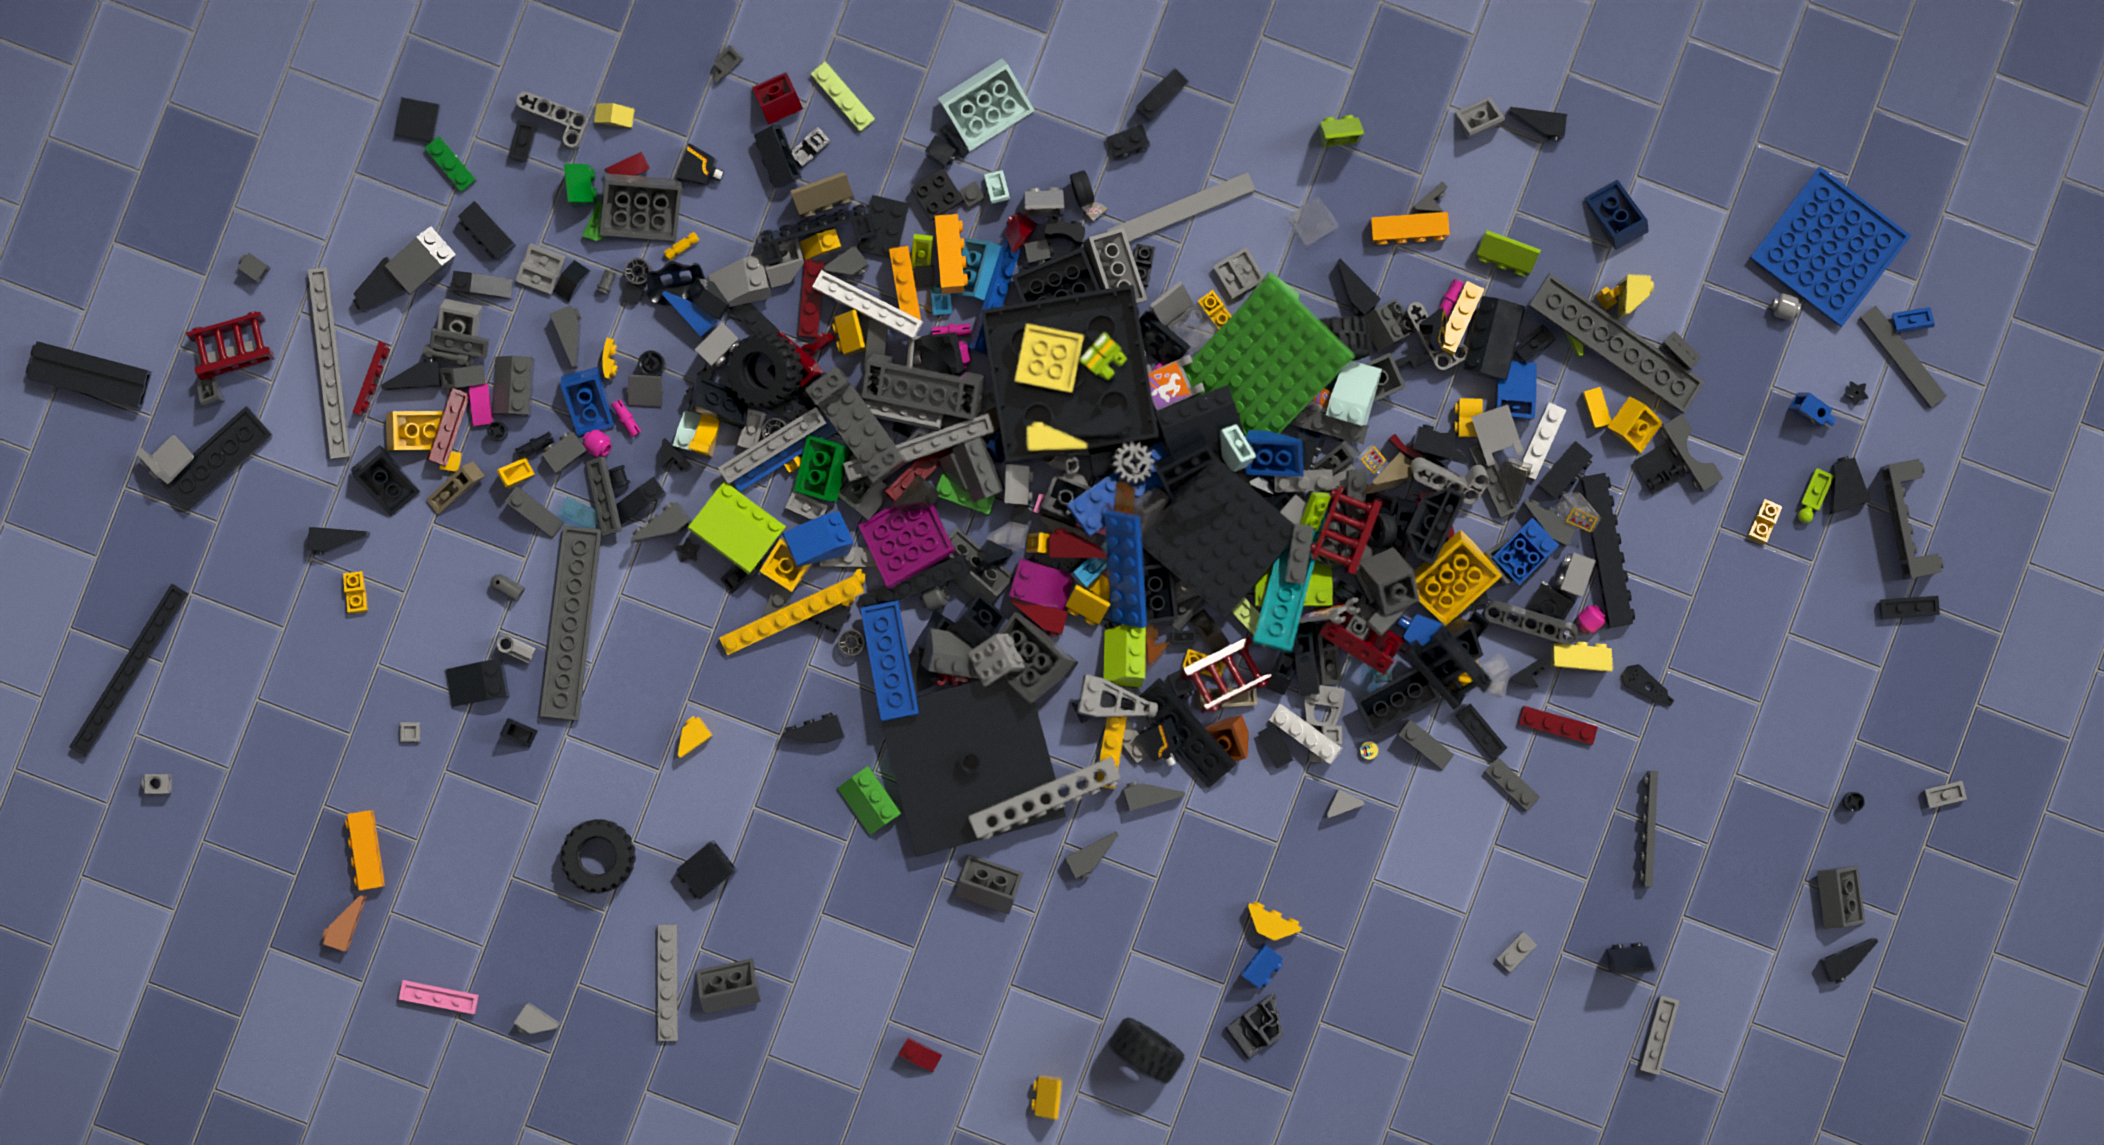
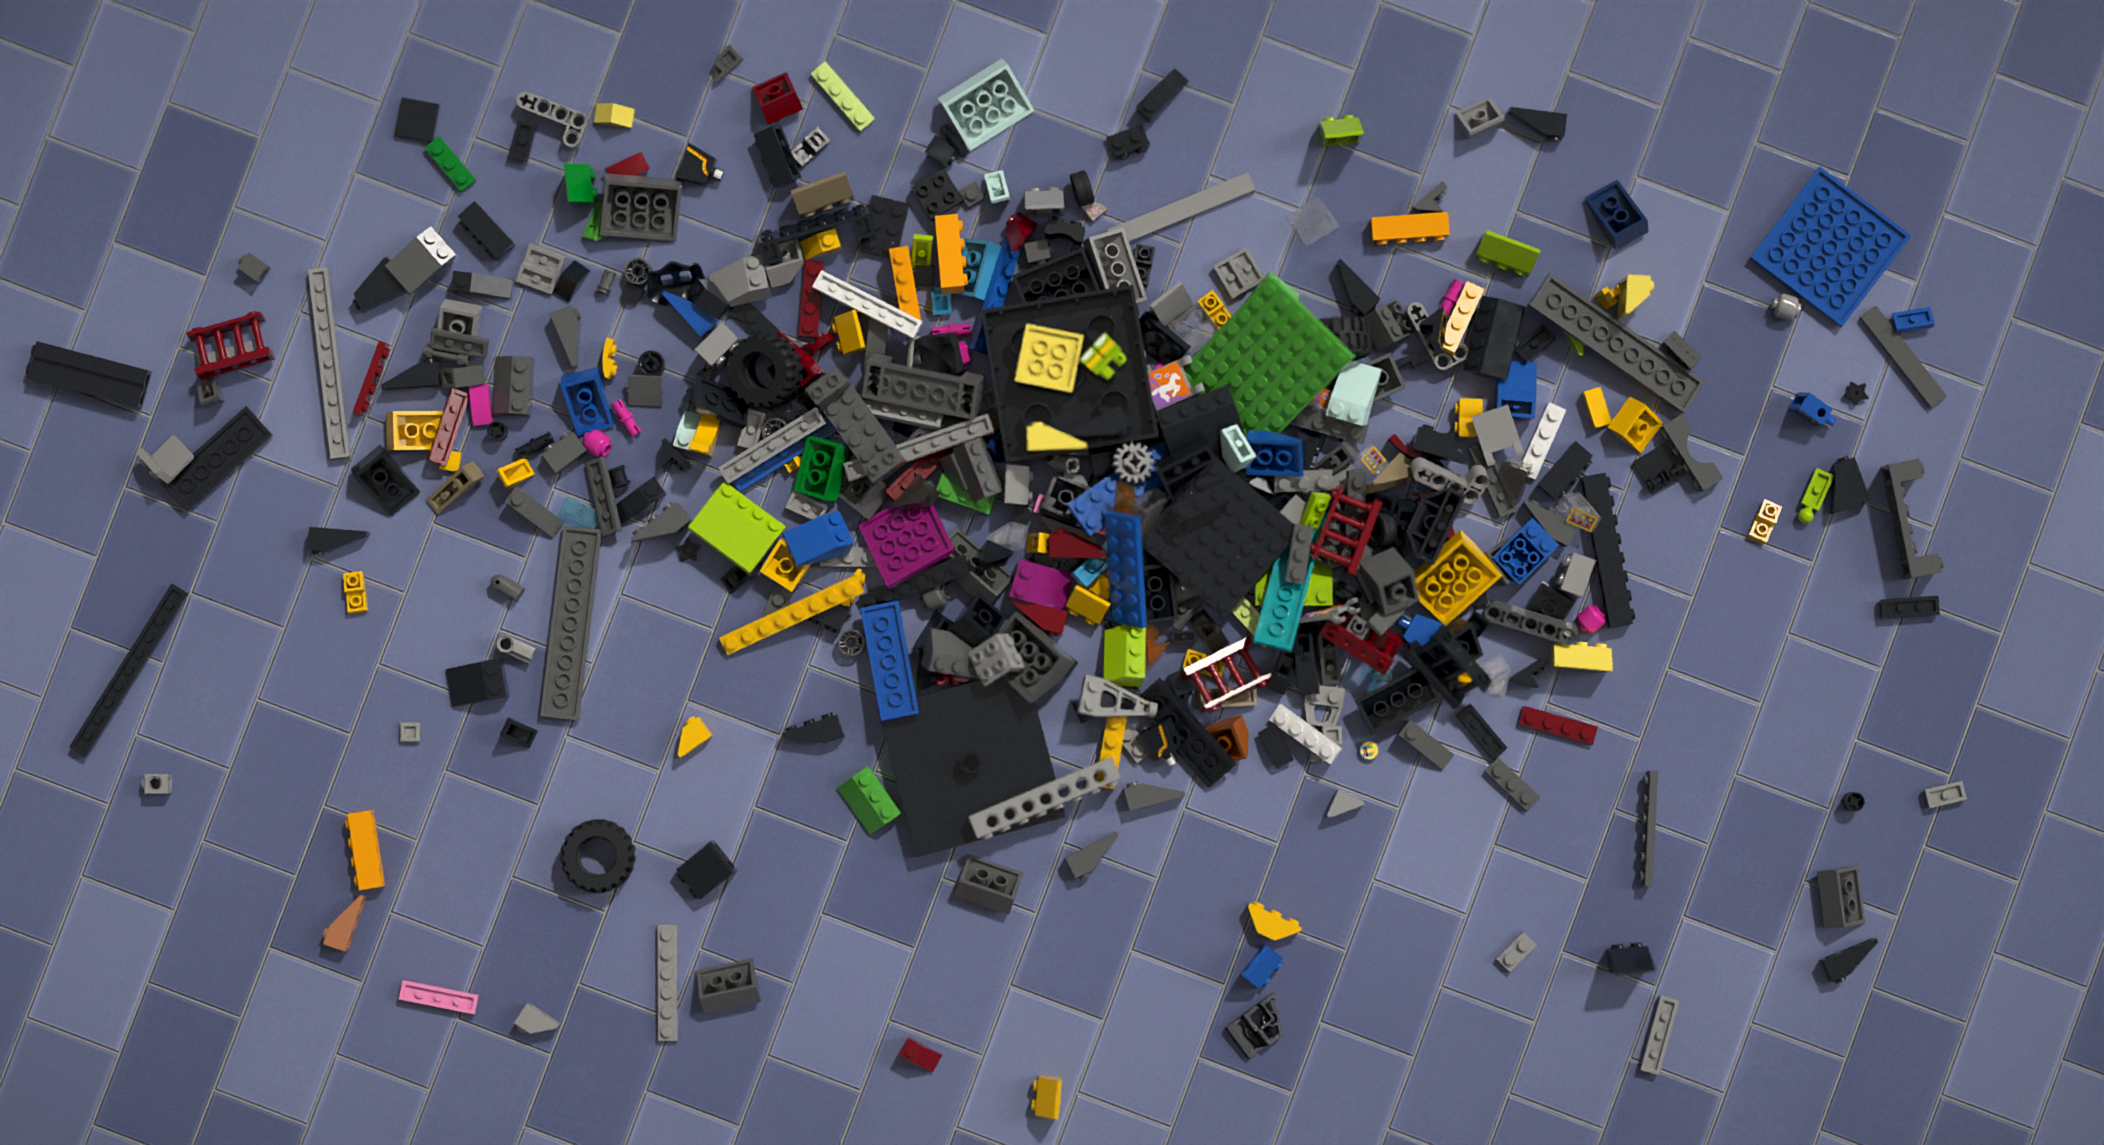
(681, 245): yellow axle -> none
(848, 264): dark grey slope -> none
(1146, 1050): black tyre -> none
(1641, 680): black piece -> none

